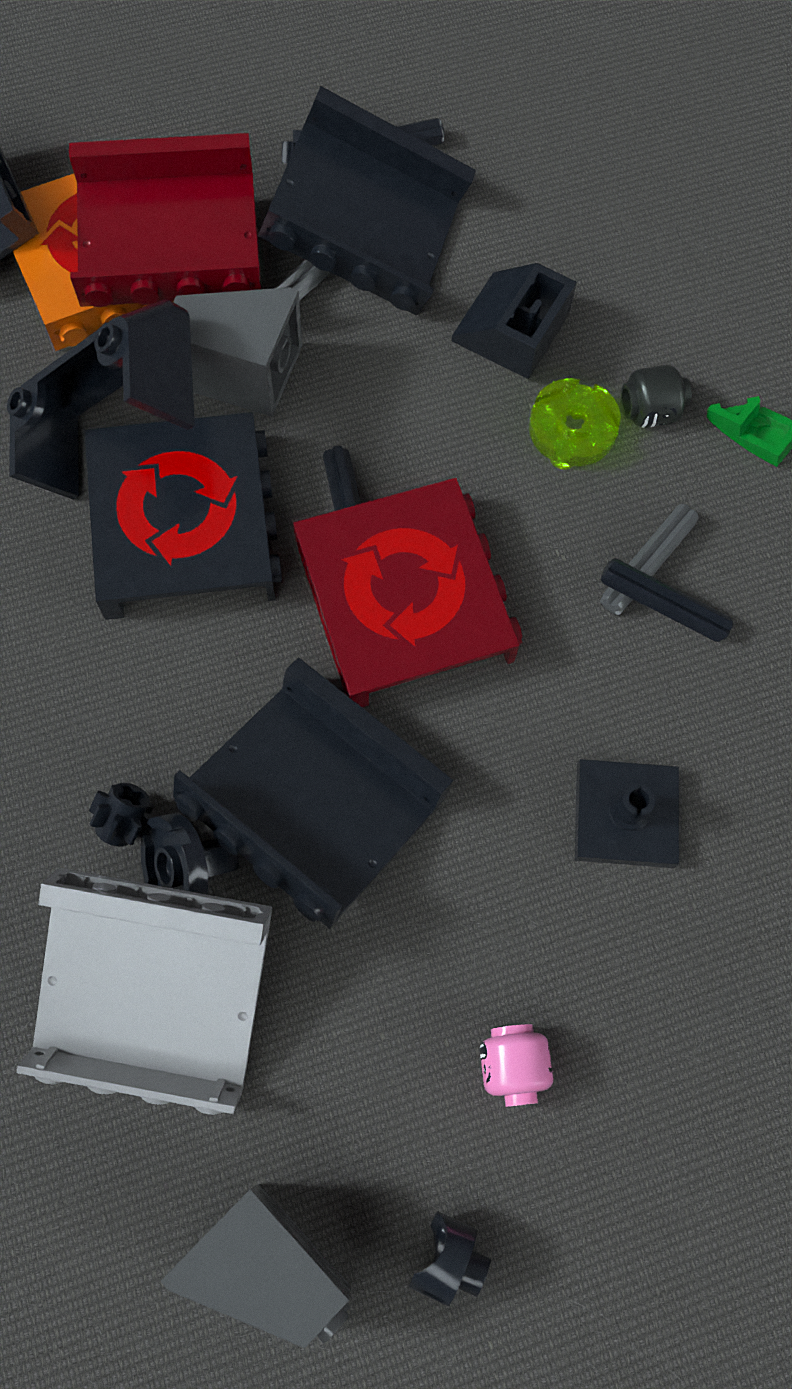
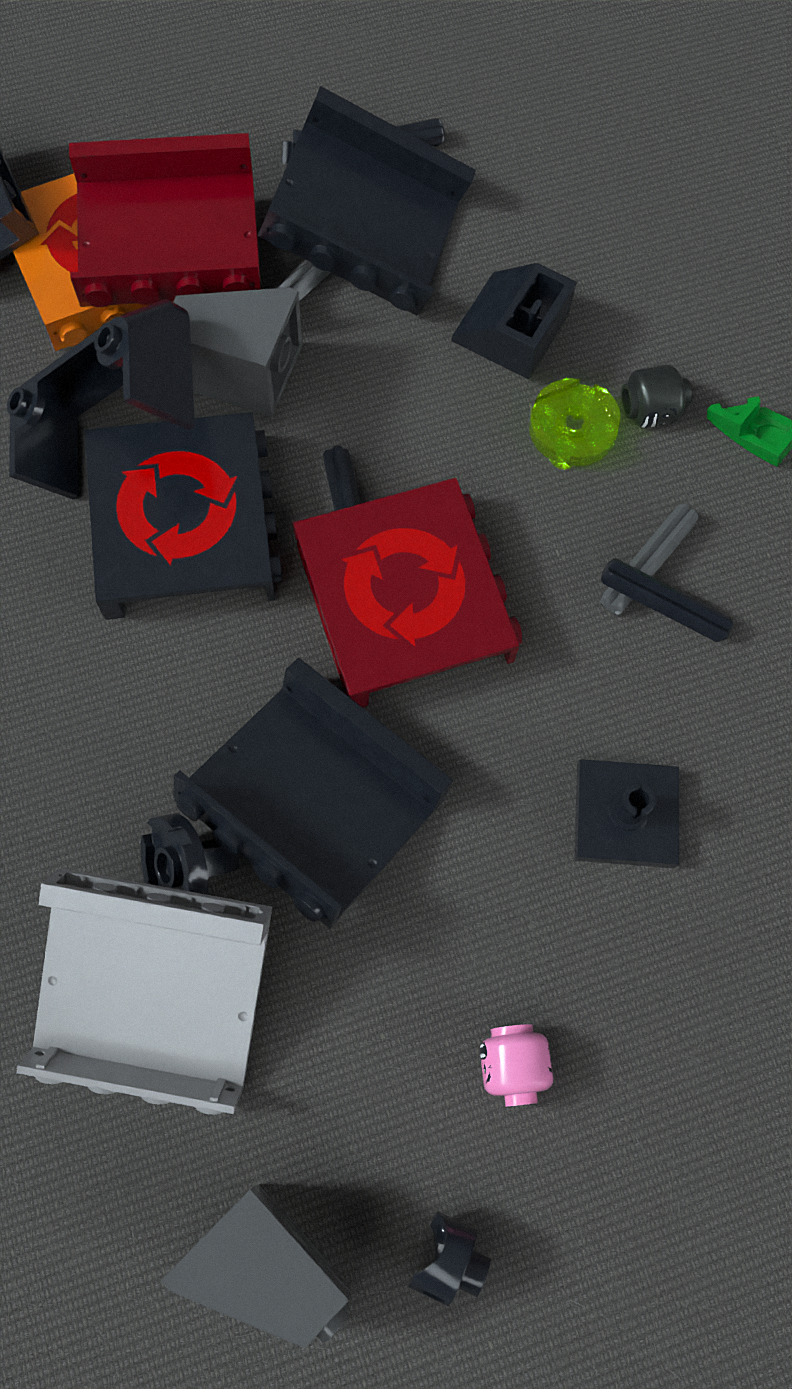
(121, 814): black gear -> none

